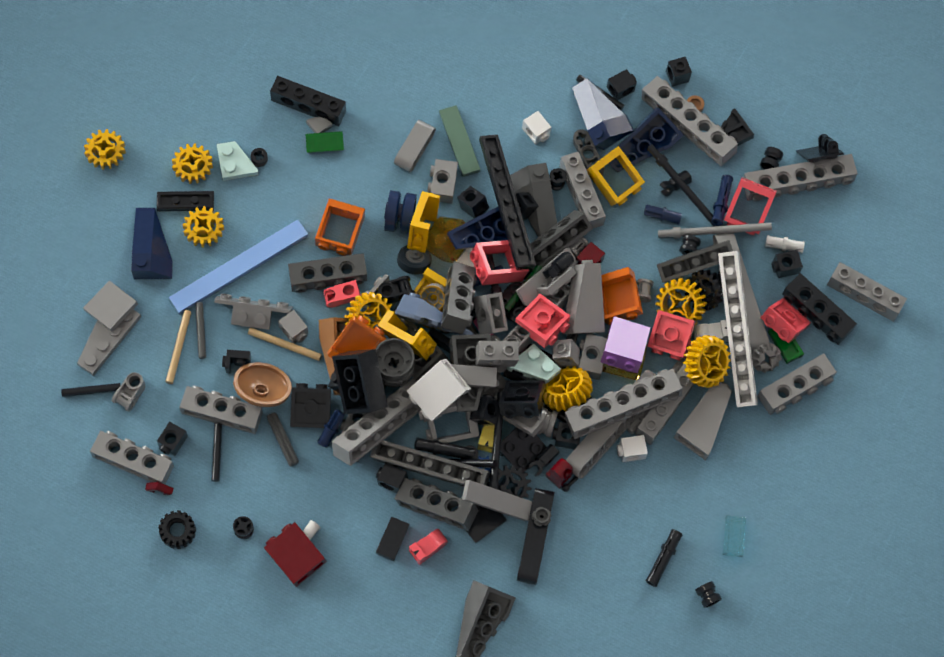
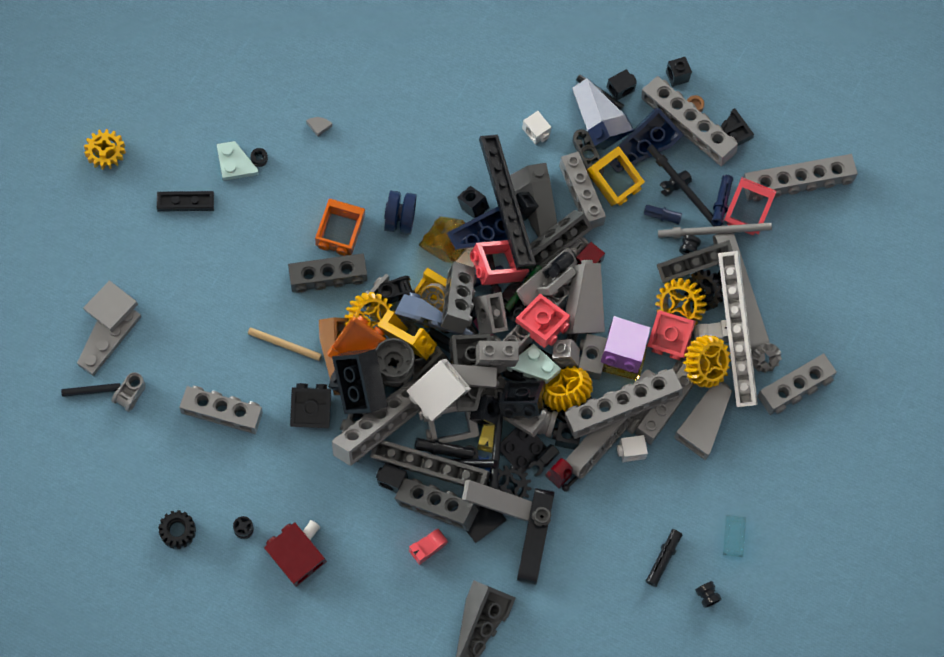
(106, 441): light grey brick -> none
(149, 249): dark blue wedge -> none
(157, 486): dark red tile -> none
(172, 430): black brick -> none
(178, 347): tan bar -> none
(194, 171): yellow gear -> none
(200, 330): dark grey bar -> none
(201, 234): yellow gear -> none
(216, 452): black bar -> none
(237, 357): black bracket -> none
(238, 266): light blue tile -> none
(252, 313): light grey bracket -> none
(262, 384): medium nougat dish -> none
(282, 439): dark grey axle -> none
(293, 327): light grey brick -> none
(307, 100): black brick -> none
(324, 141): green tile -> none
(331, 428): dark blue axle -> none
(341, 294): coral leg -> none
(392, 538): black tile -> none
(413, 261): black wheel -> none
(414, 146): light grey beam -> none
(419, 230): yellow panel -> none
(443, 170): light grey brick -> none
(459, 141): sand green tile -> none
(557, 184): black bush -> none
(620, 295): orange panel -> none
(644, 289): light grey bush -> none
(772, 157): black wheel -> none
(784, 244): white pin -> none
(785, 320): coral plate -> none
(789, 351): green tile -> none
(792, 259): black brick -> none
(817, 299): black brick -> none
(826, 148): black hinge -> none
(866, 291): light grey brick -> none

